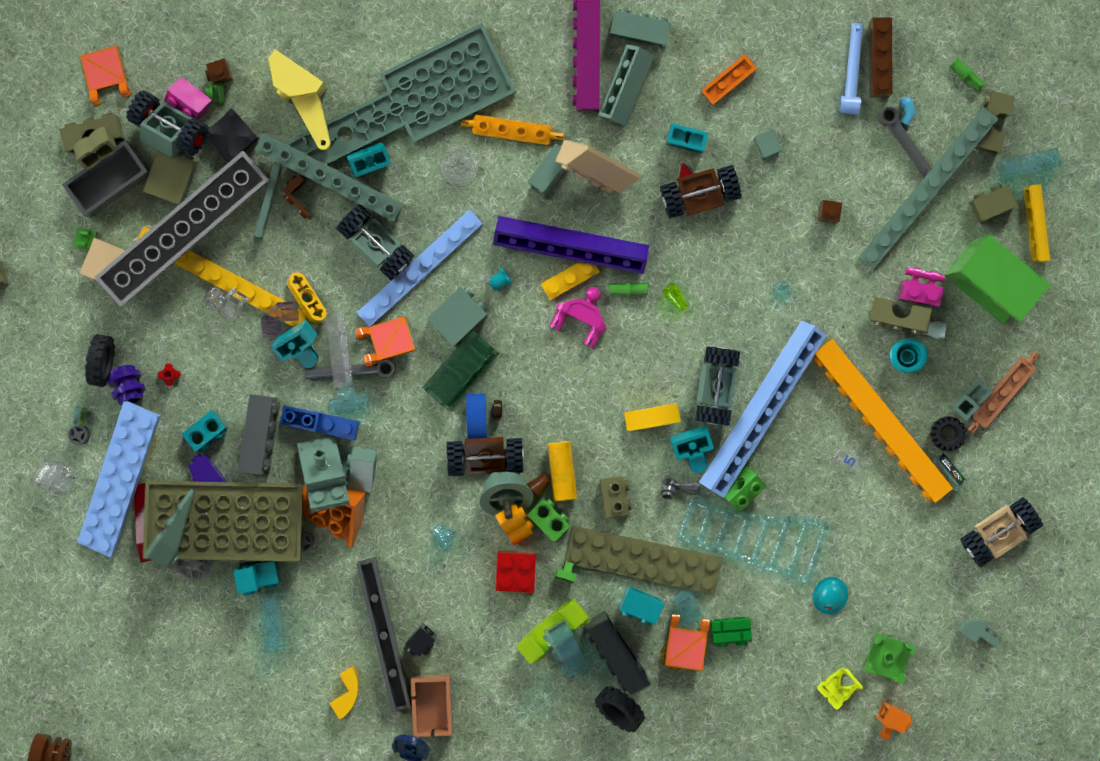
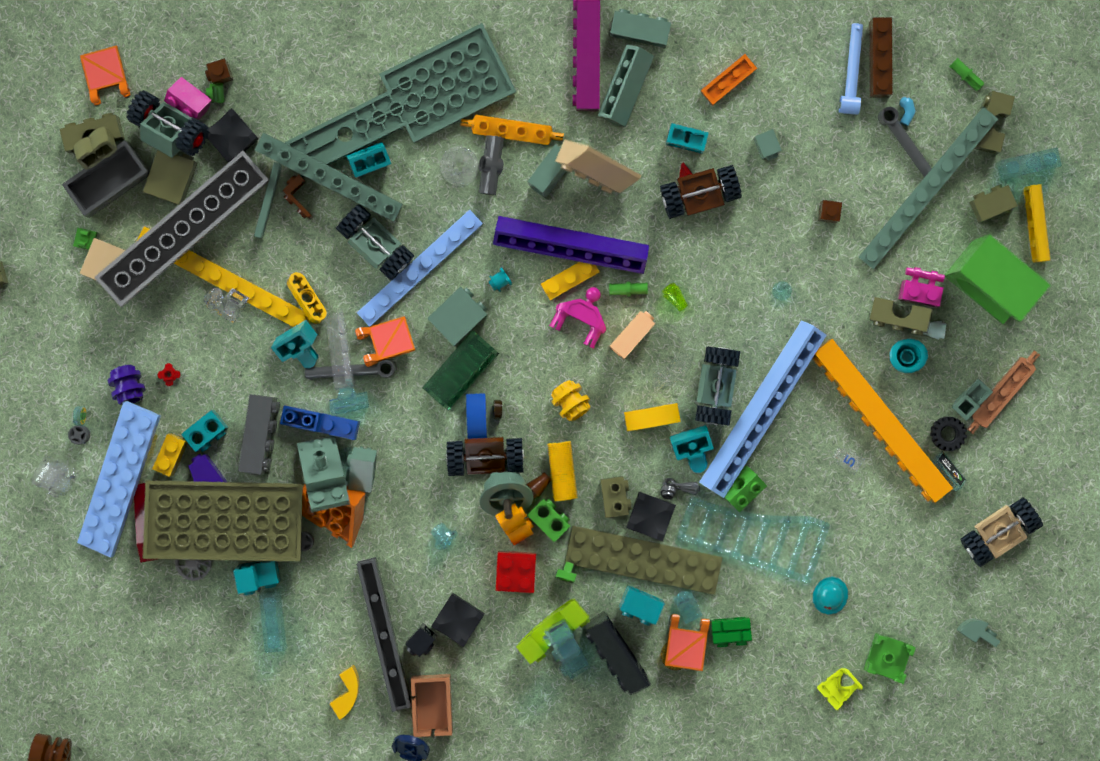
(99, 360): black tyre -> none
(168, 542): sand green wedge -> none
(170, 455): none -> yellow brick
(280, 312): tile -> none
(305, 91): light yellow slope -> none
(458, 619): none -> black brick
(491, 165): none -> dark grey piece
(570, 400): none -> yellow piece
(620, 709): black tyre -> none
(632, 334): none -> light nougat brick
(650, 516): none -> black brick
(893, 718): orange brick -> none

